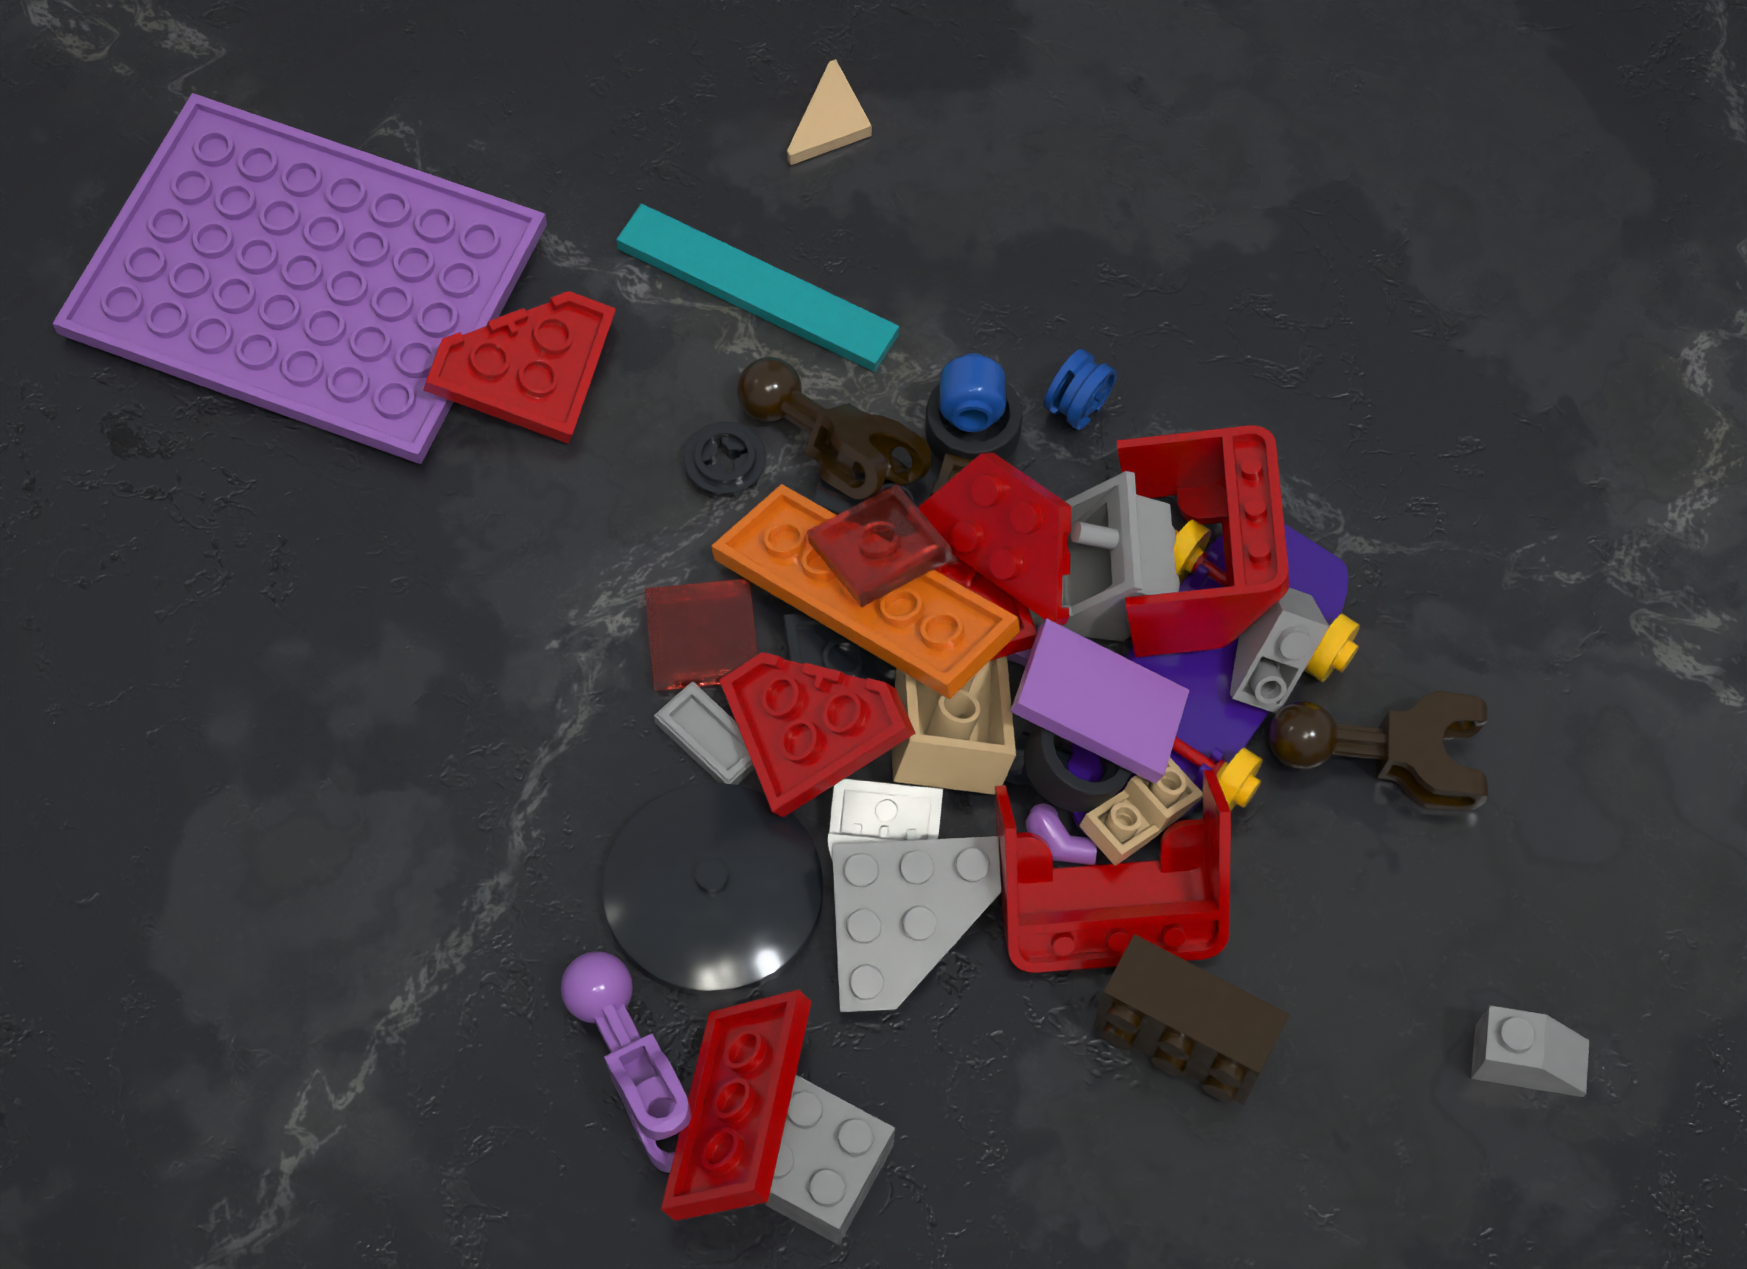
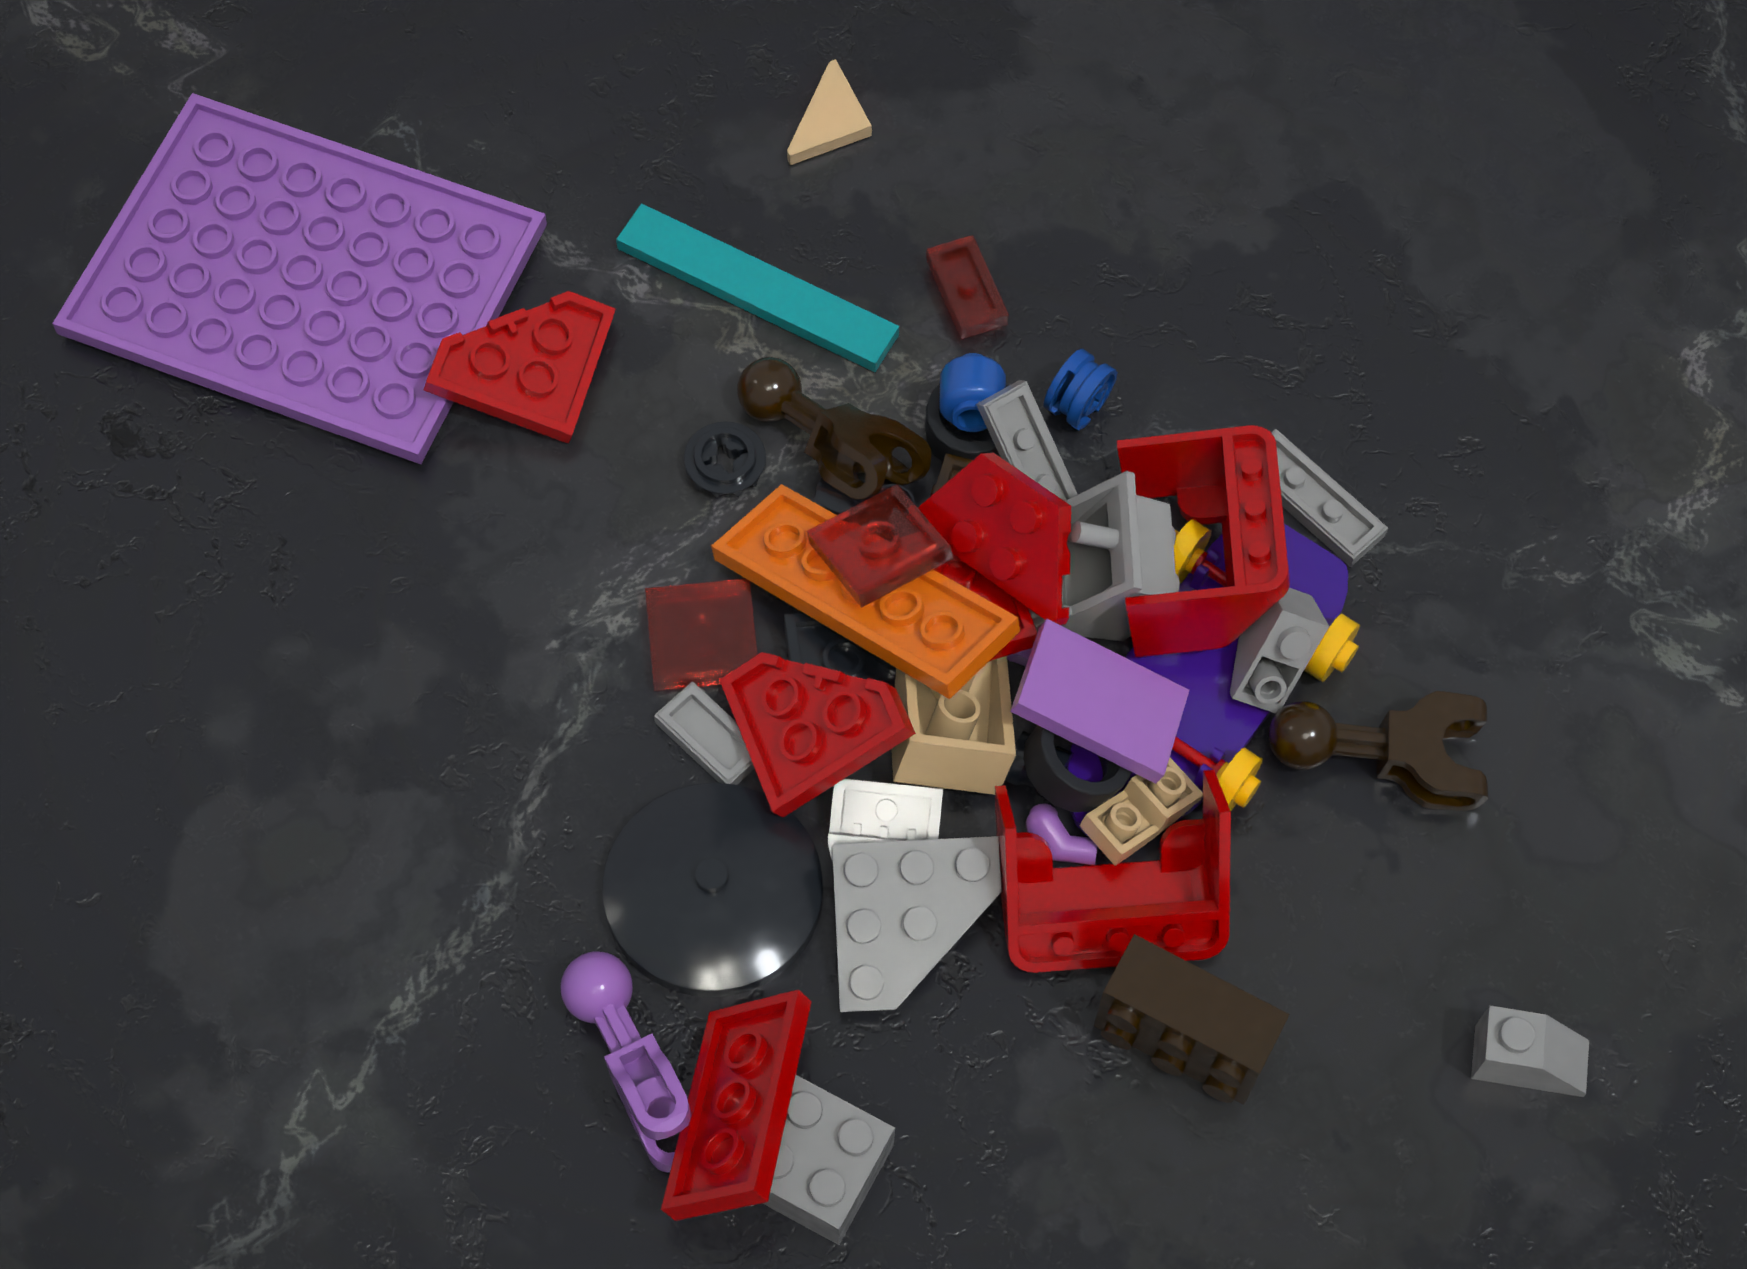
(967, 286): none -> clear red plate
(1025, 438): none -> light grey tile
(1325, 505): none -> light grey tile

